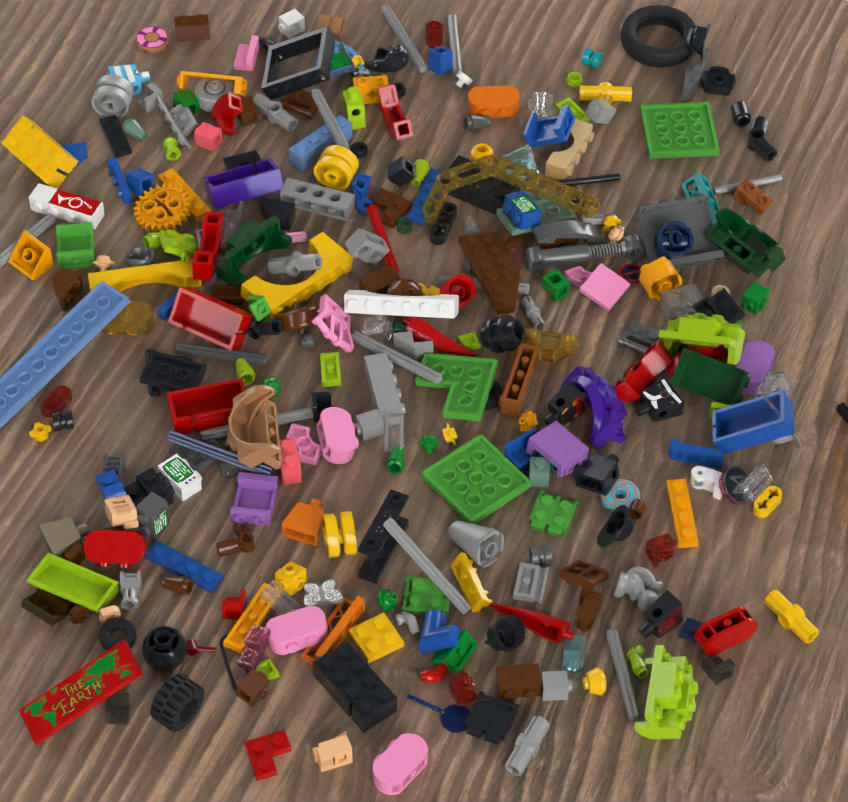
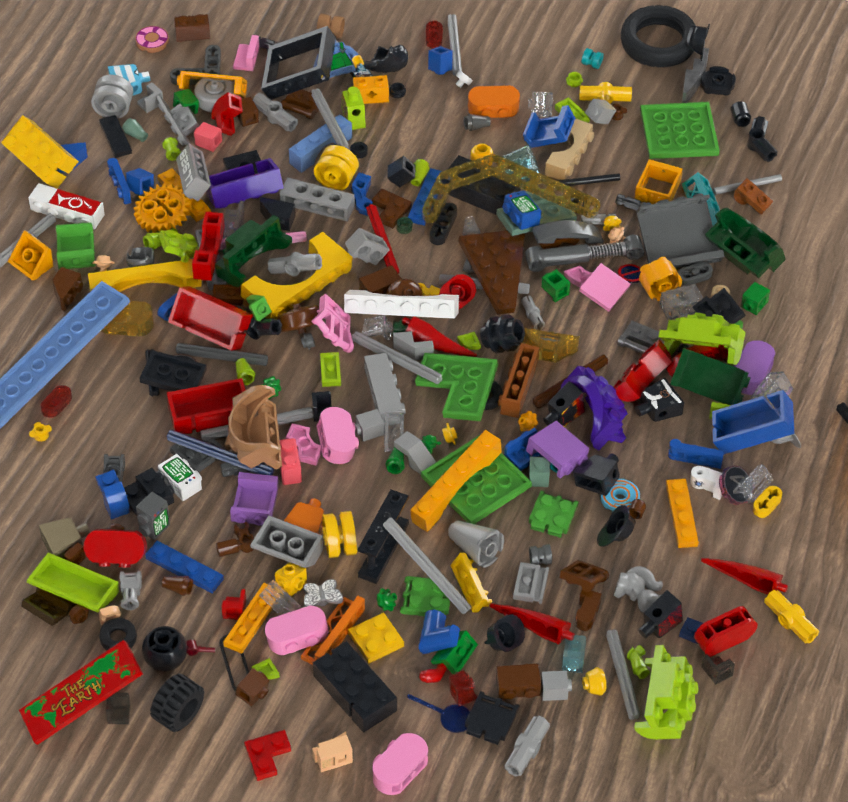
(63, 420): black wheel -> none
(121, 512): light nougat piece -> none
(193, 172): none -> light grey brick
(207, 69): none -> dark grey beam
(256, 644): clear pink slope -> none
(288, 542): none -> light grey slope
(291, 23): white brick -> none
(392, 115): red arch -> none
(404, 38): light grey axle -> none
(410, 620): light grey arm -> none
(417, 453): none -> light grey slope
(434, 502): none -> light orange arch
(548, 394): none -> reddish brown axle
(620, 111): none -> reddish brown plate
(628, 202): none -> black axle
(654, 170): none -> light orange window
(660, 549): clear red brick -> none
(673, 240): dark blue brick -> none
(692, 273): none -> dark grey plate
(752, 576): none -> red piece

